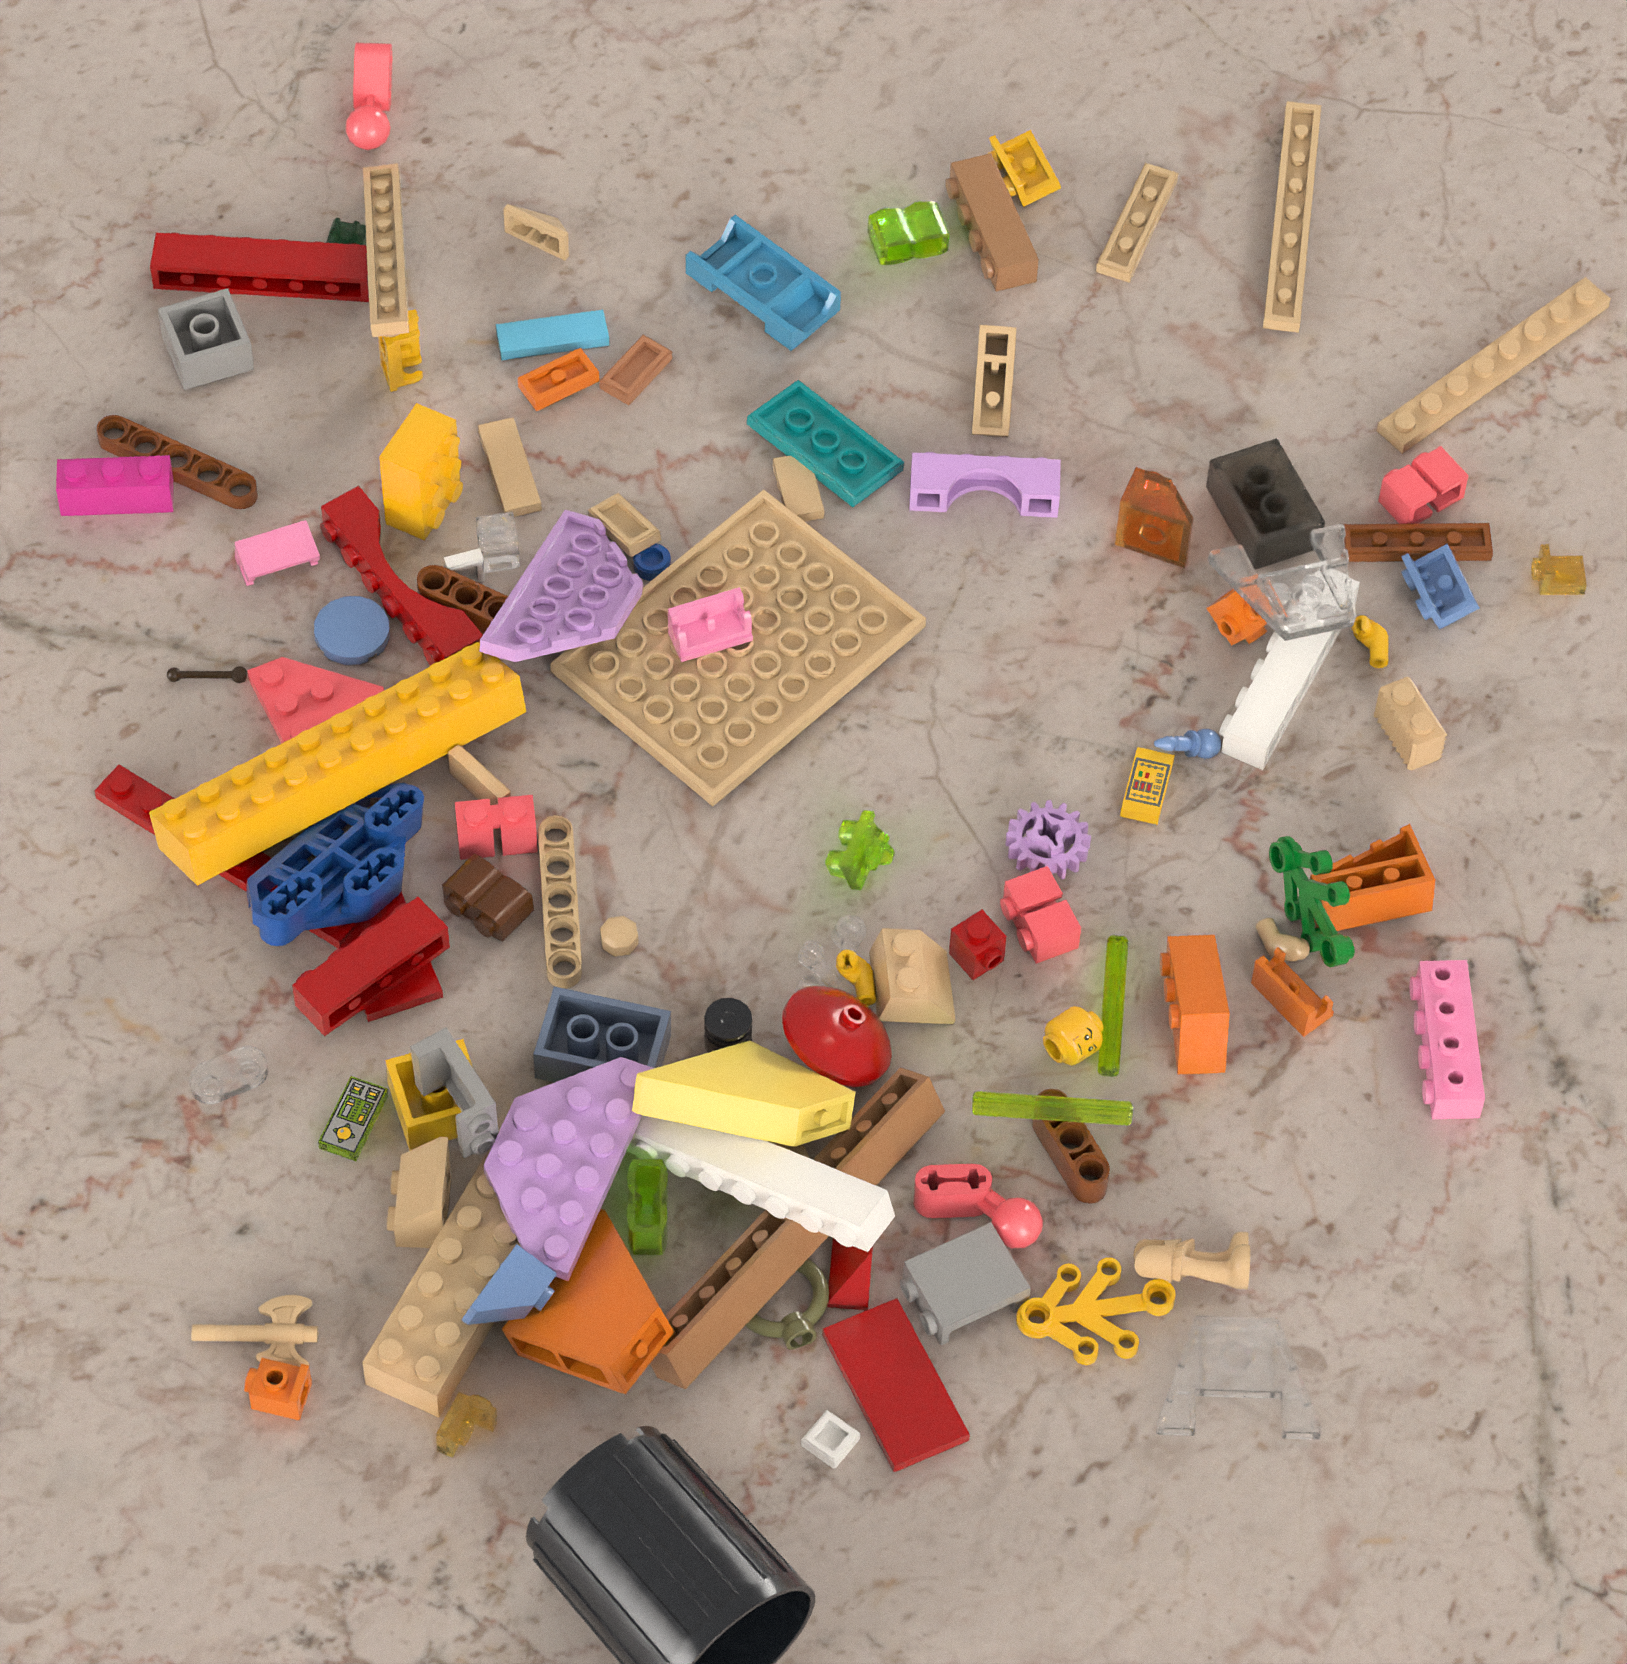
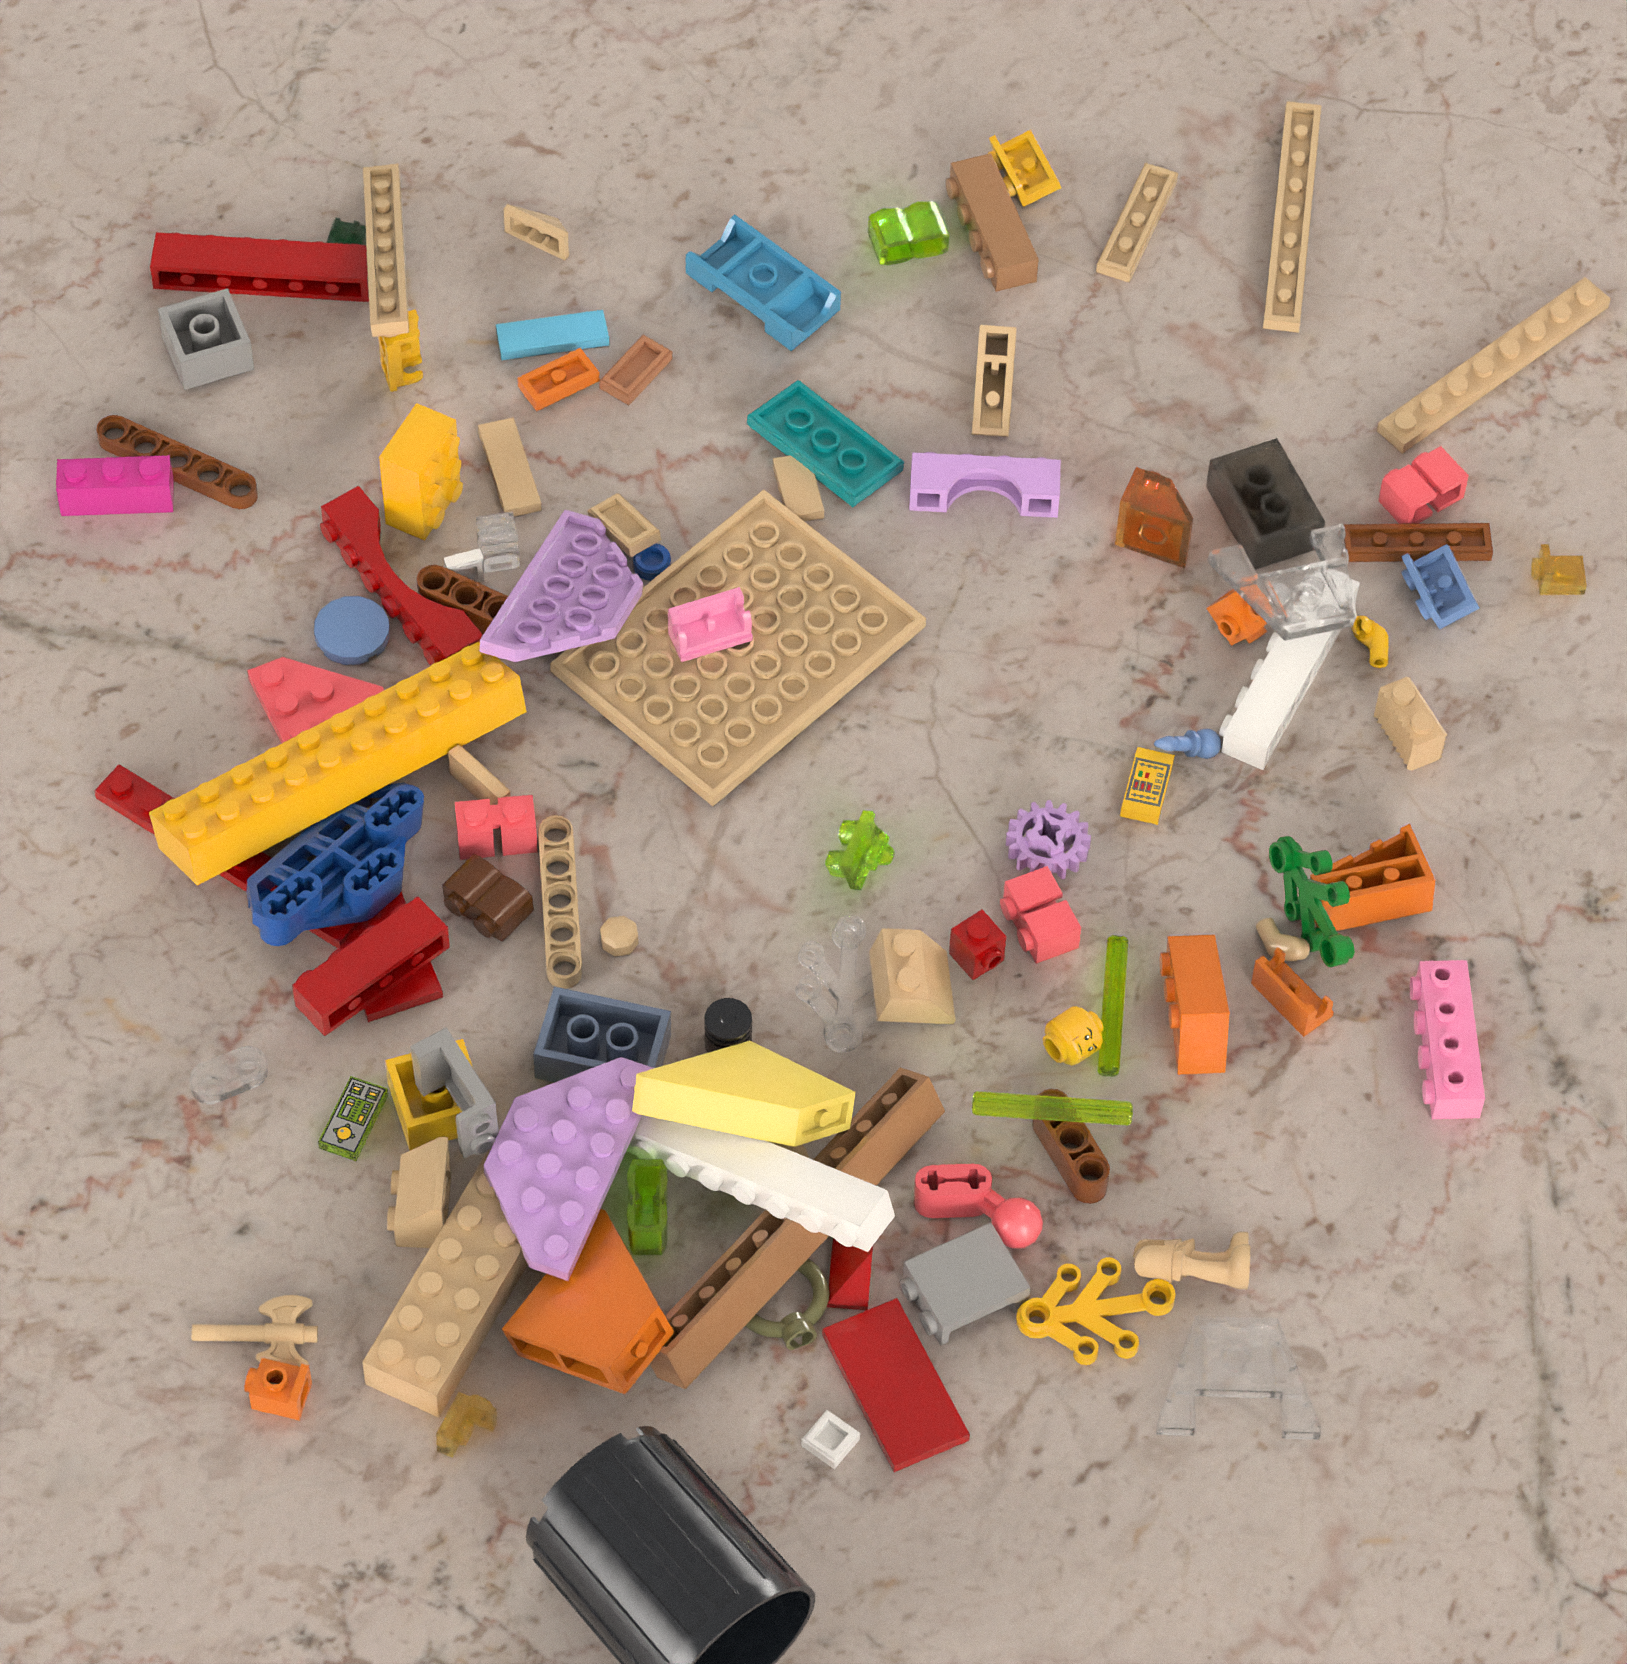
(238, 674): dark brown hinge -> none
(275, 551): bright pink hinge -> none
(372, 91): coral beam -> none
(513, 1290): medium blue slope -> none
(837, 1035): red dish -> none
(858, 973): yellow arm -> none

